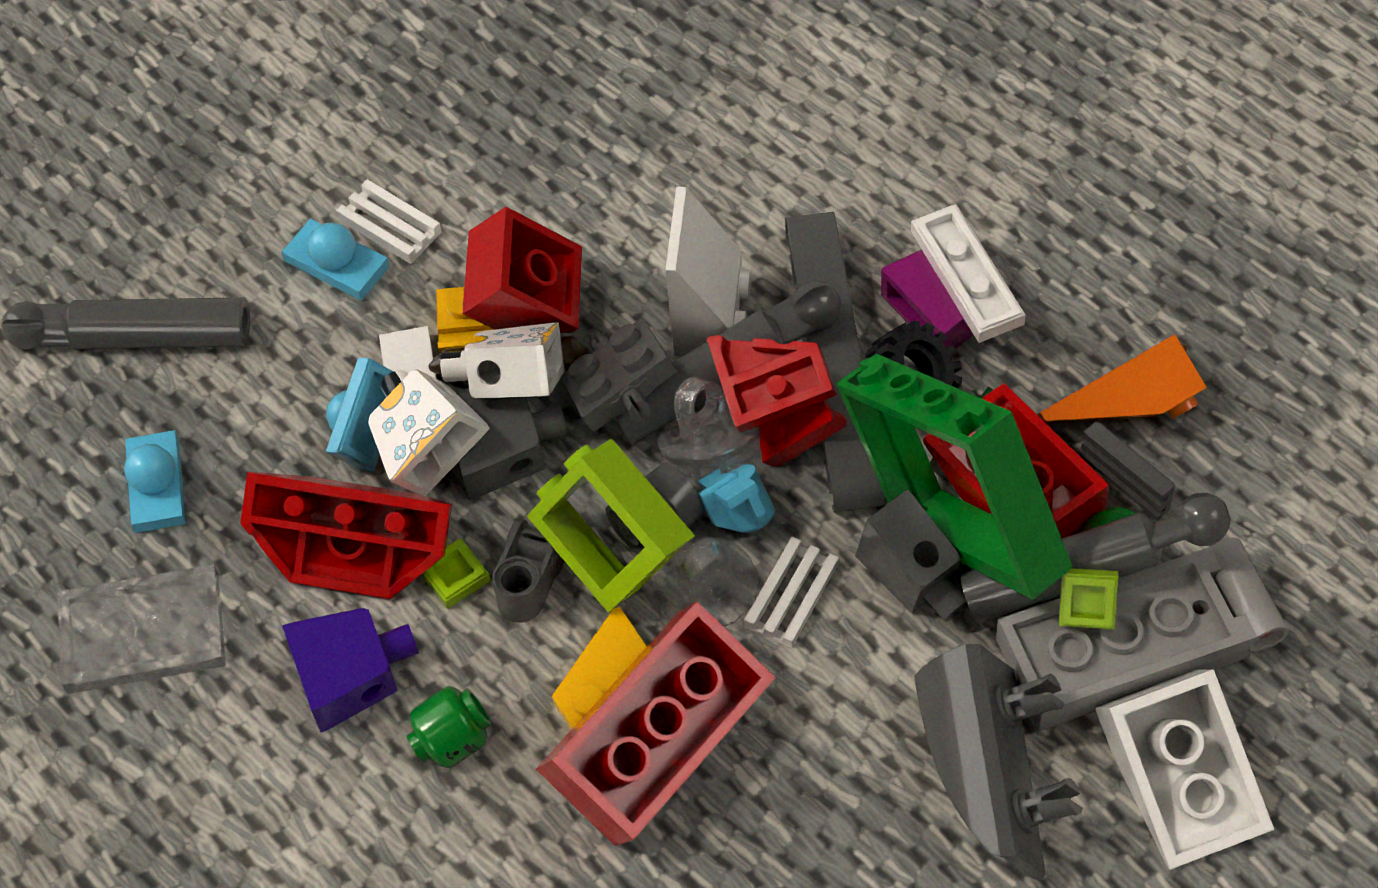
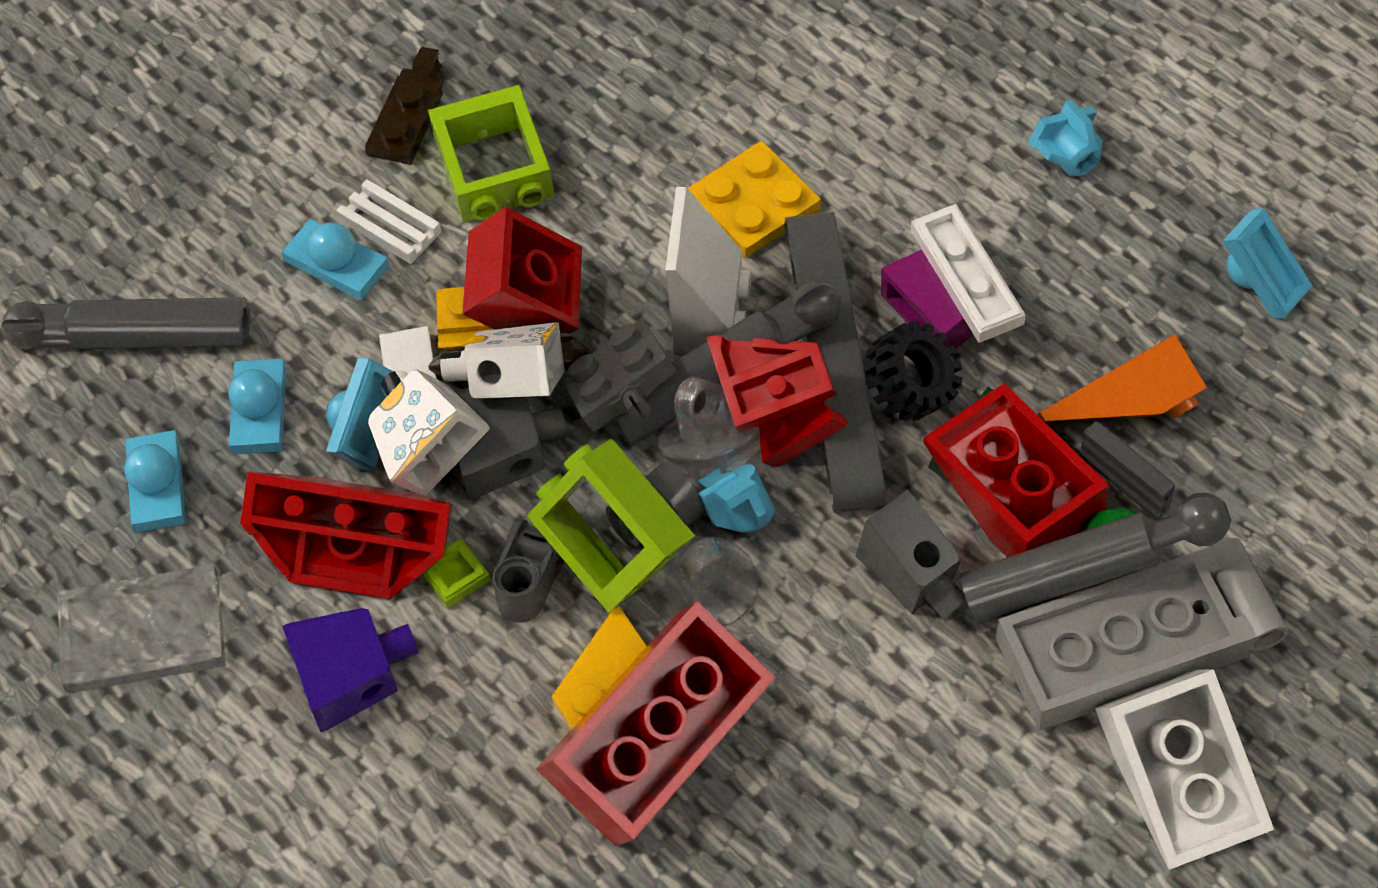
(257, 406): none -> medium azure tile
(405, 112): none -> dark brown hinge
(448, 726): green head -> none
(480, 119): none -> lime window
(754, 197): none -> yellow plate
(810, 557): white tile -> none
(981, 754): dark grey piece -> none
(1019, 538): green window -> none
(1069, 139): none -> medium azure piece
(1088, 598): lime tile -> none
(1265, 263): none -> medium azure tile

